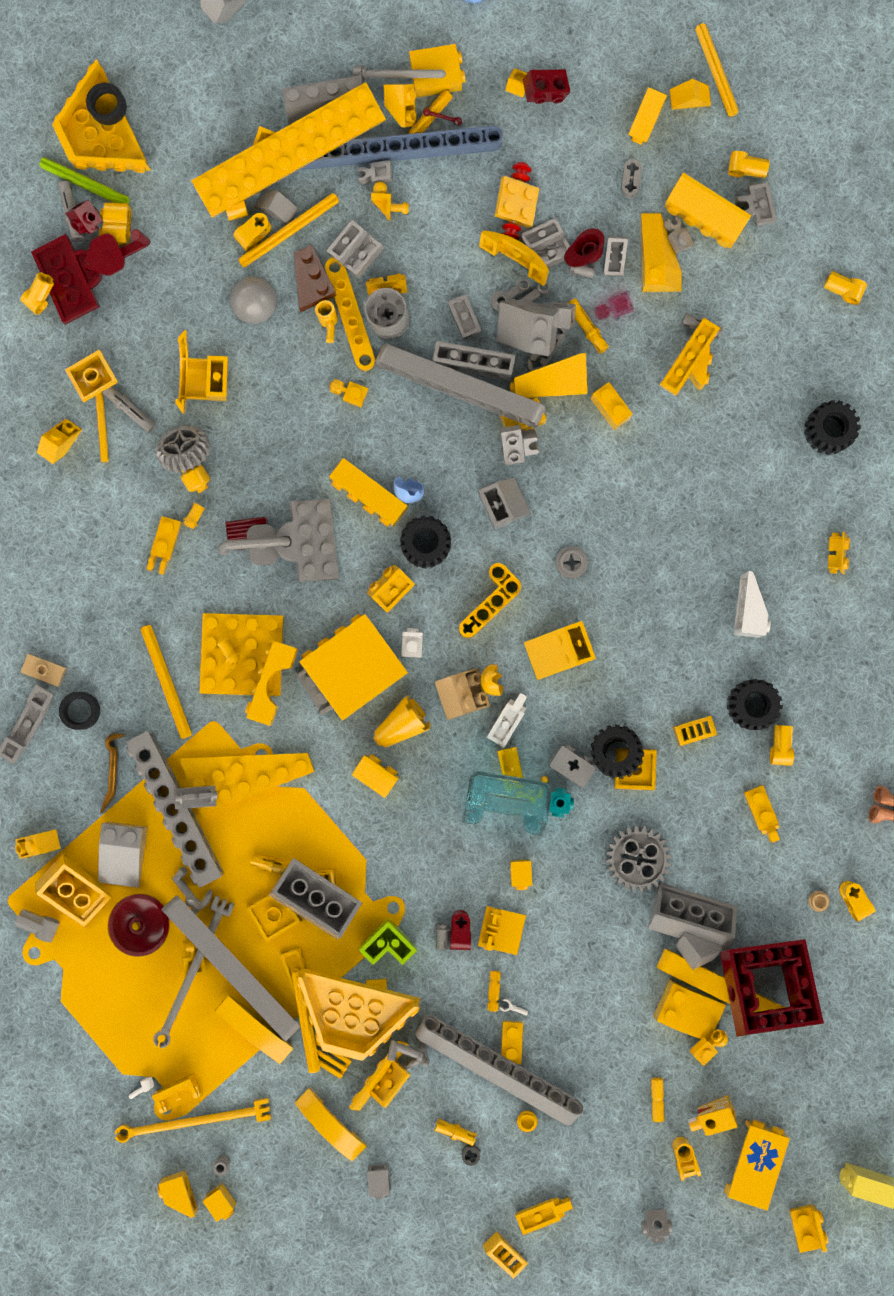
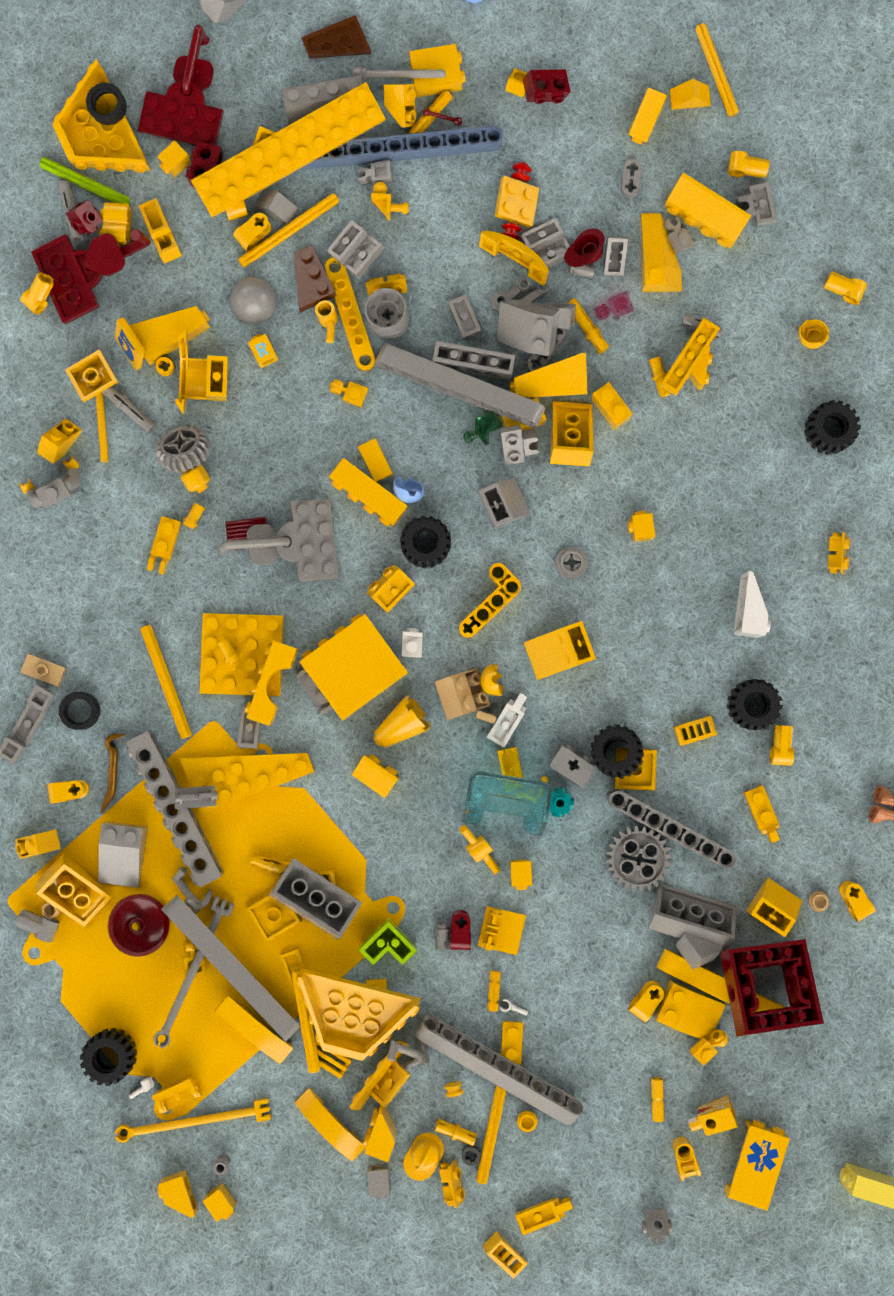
(50, 911): none -> tan hinge
(55, 490): none -> light grey torso
(65, 791): none -> yellow piece
(95, 1067): none -> black tyre
(129, 343): none -> yellow tile
(160, 230): none -> yellow slope
(161, 334): none -> yellow slope
(169, 362): none -> yellow bush
(173, 159): none -> yellow brick
(179, 115): none -> dark red plate
(203, 165): none -> dark red brick
(248, 731): none -> light grey plate
(262, 350): none -> yellow brick
(337, 40): none -> reddish brown wing
(375, 460): none -> yellow tile
(382, 1136): none -> yellow slope
(423, 1156): none -> yellow piece
(453, 1089): none -> yellow bush
(454, 1192): none -> yellow hinge
(479, 849): none -> yellow piece
(483, 426): none -> clear green piece
(485, 717): none -> tan tile
(491, 1135): none -> yellow axle
(571, 434): none -> yellow slope
(641, 526): none -> yellow brick
(644, 1003): none -> yellow piece
(658, 375): none -> yellow axle
(680, 832): none -> light grey beam
(775, 907): none -> yellow slope
(808, 1228): yellow bracket -> none
(813, 334): none -> yellow hair

